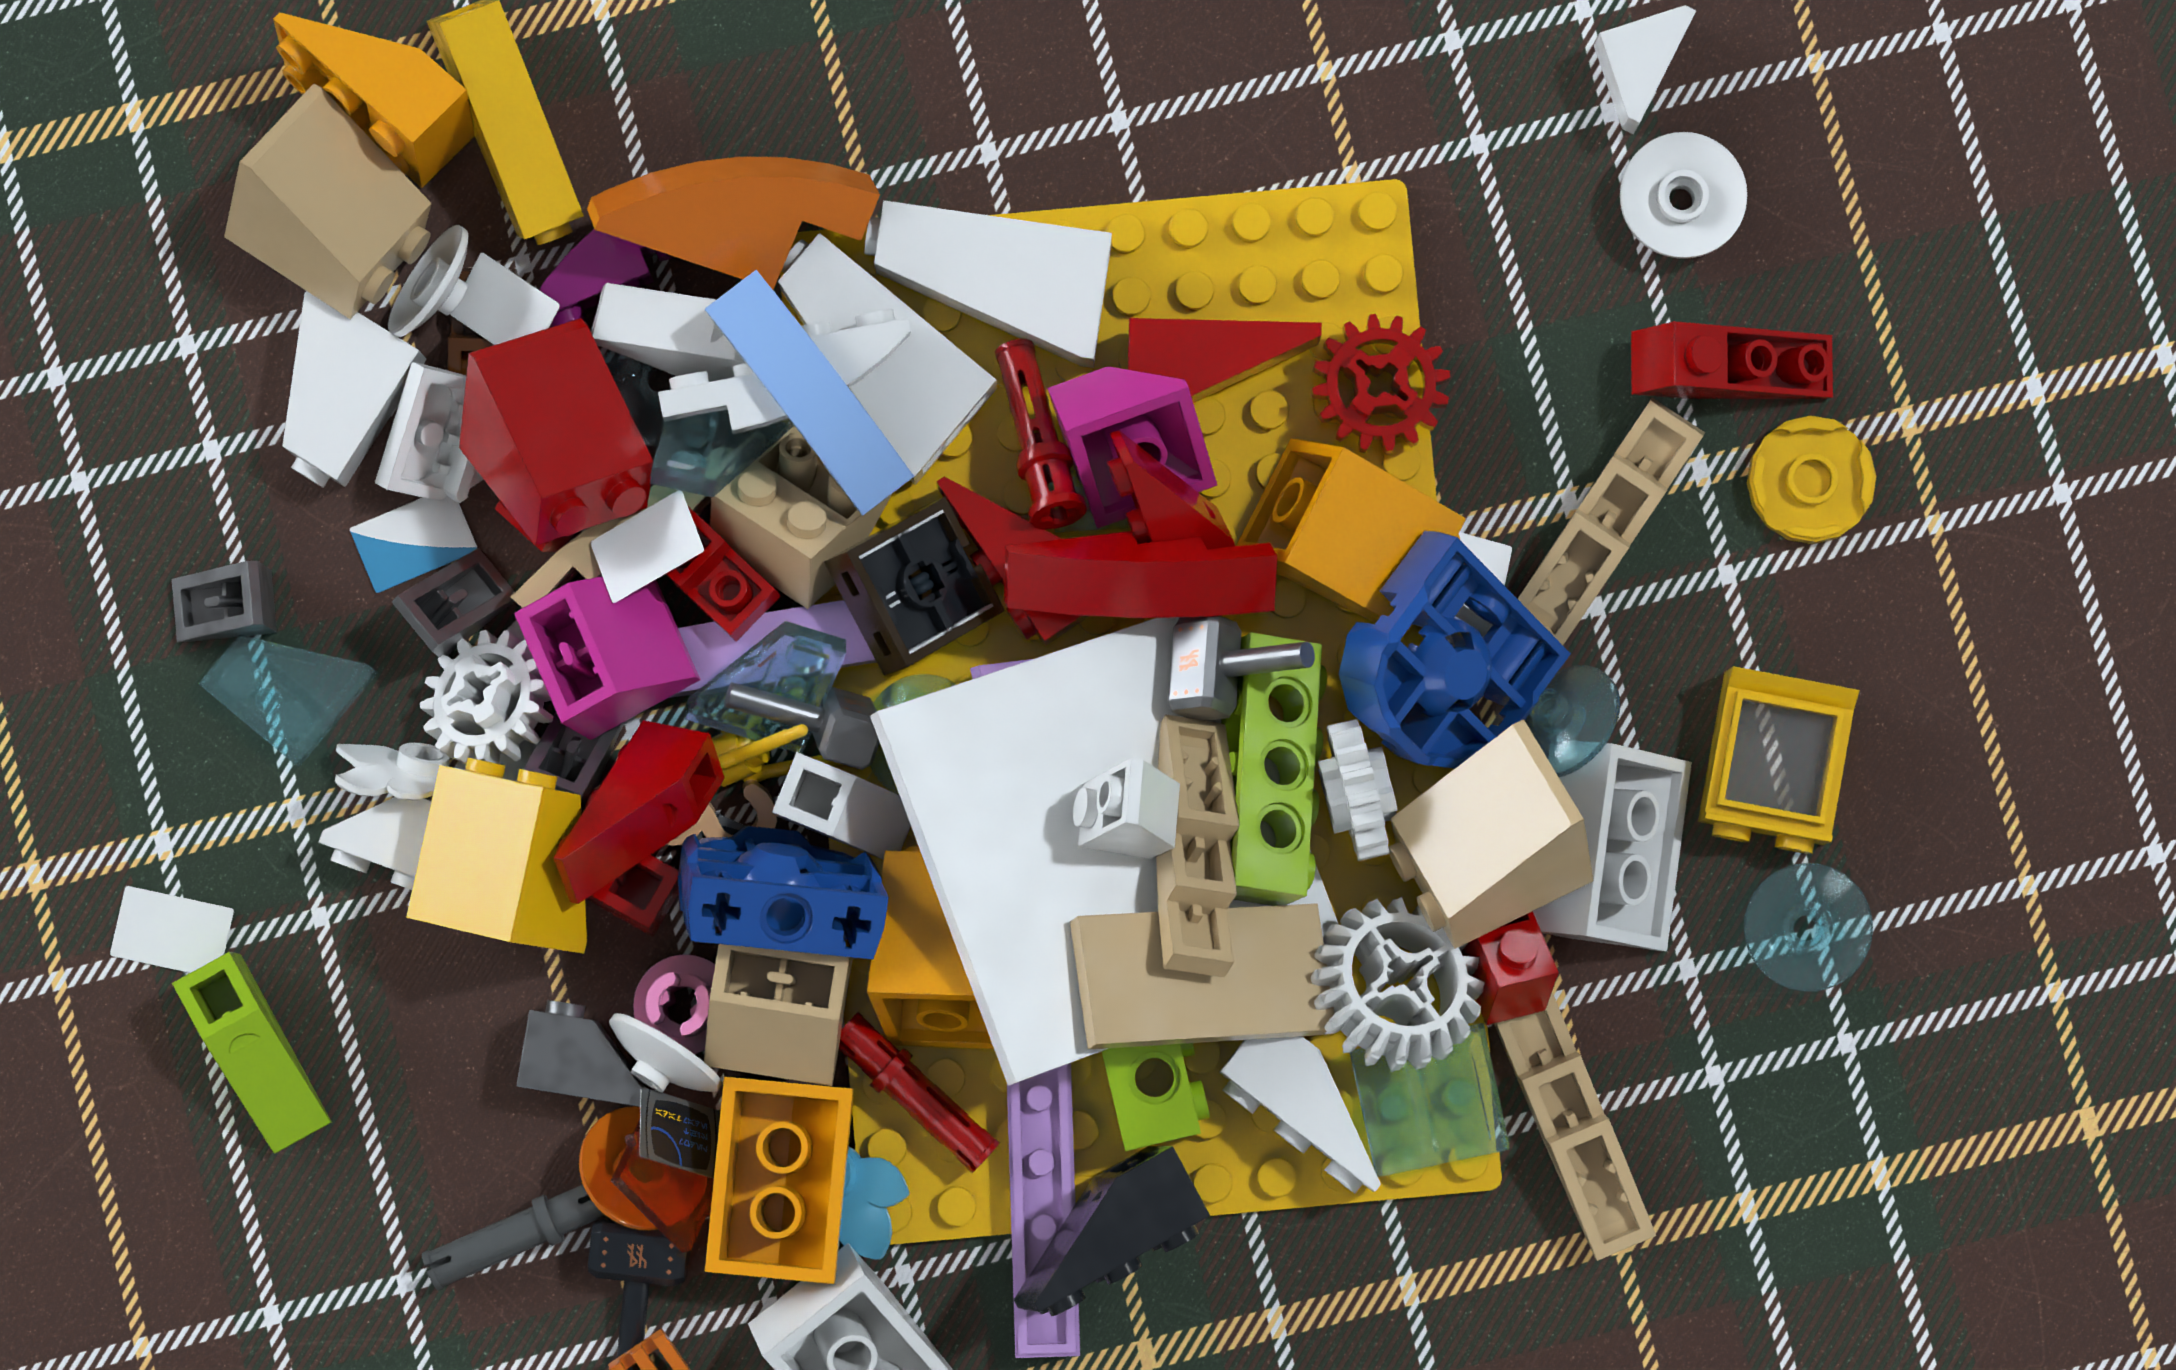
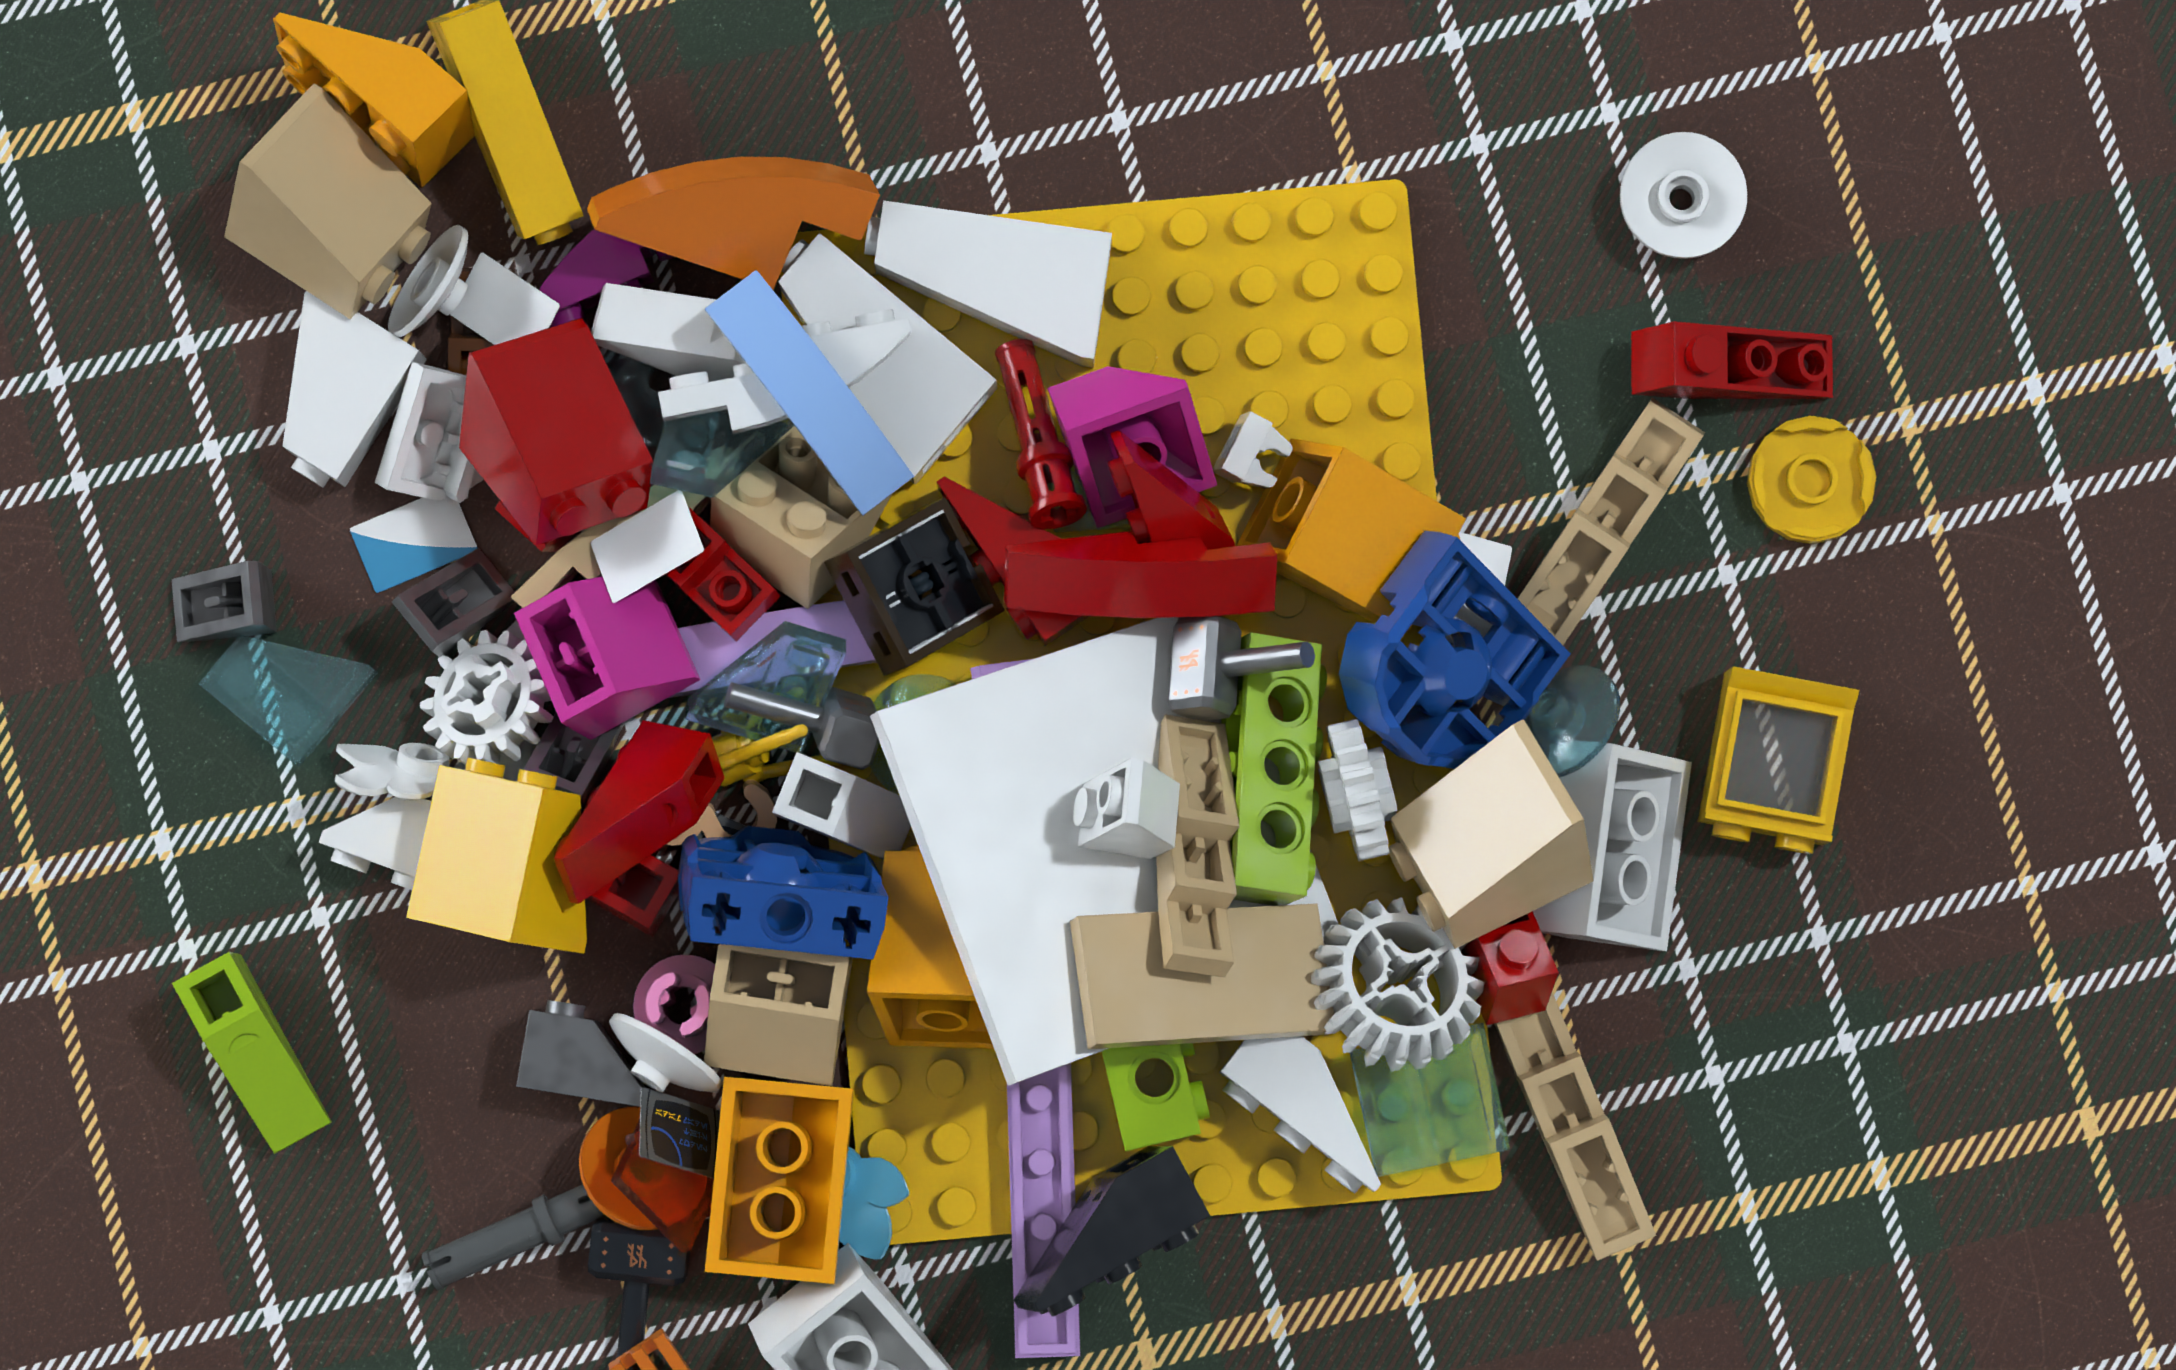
(170, 930): white sticker -> none
(913, 1091): red pin -> none
(1214, 352): red slope -> none
(1238, 457): none -> white tile
(1358, 364): red gear -> none
(1637, 59): white slope -> none
(1840, 918): clear light blue dish -> none

